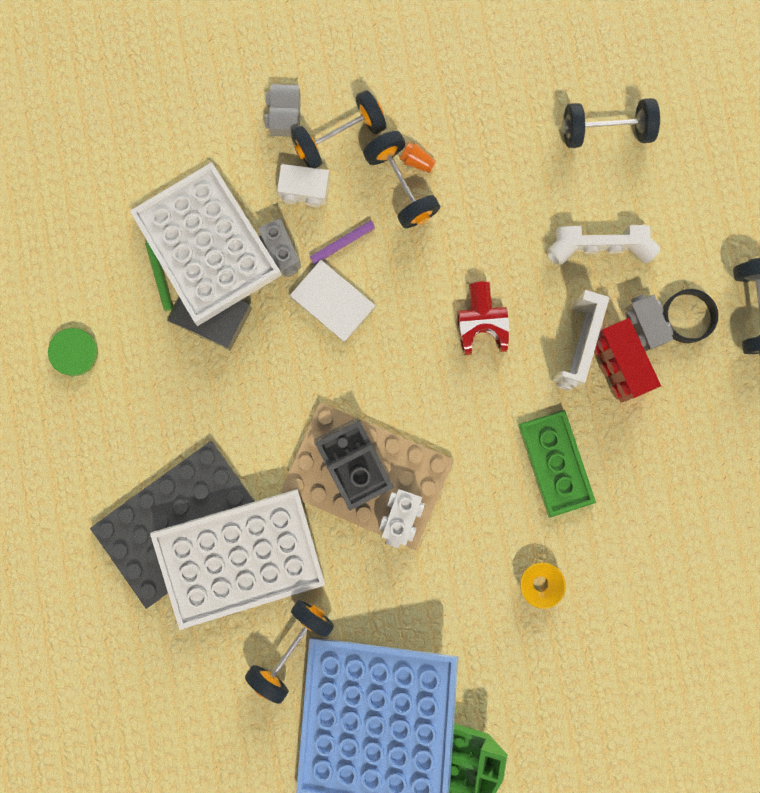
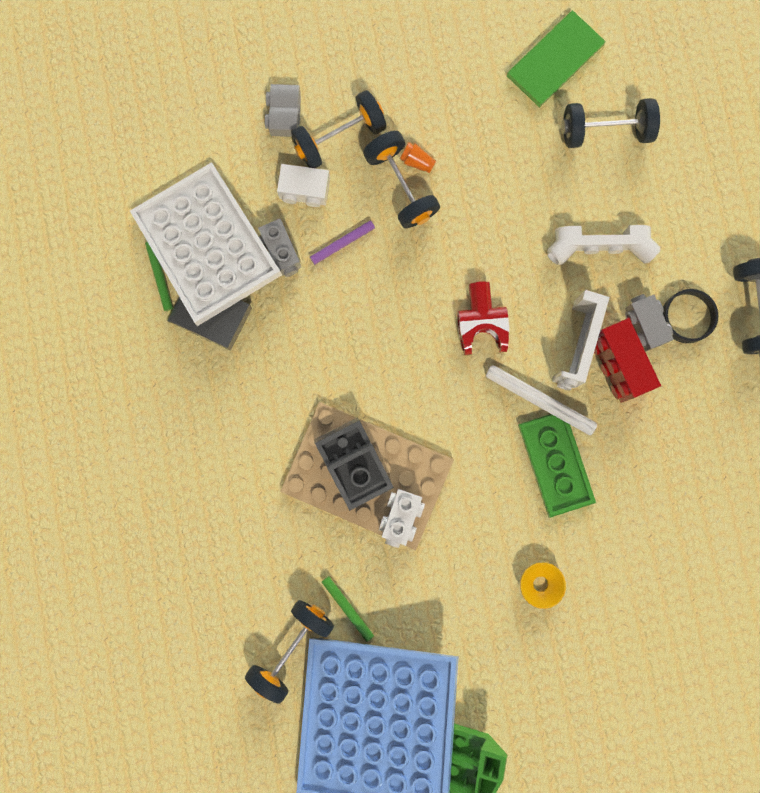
(72, 352): bright green tile -> none
(189, 491): dark grey plate -> none
(237, 559): white plate -> none
(332, 301): white tile -> none
(347, 608): none -> bright green bar
(541, 400): none -> white axle
(556, 58): none -> bright green tile

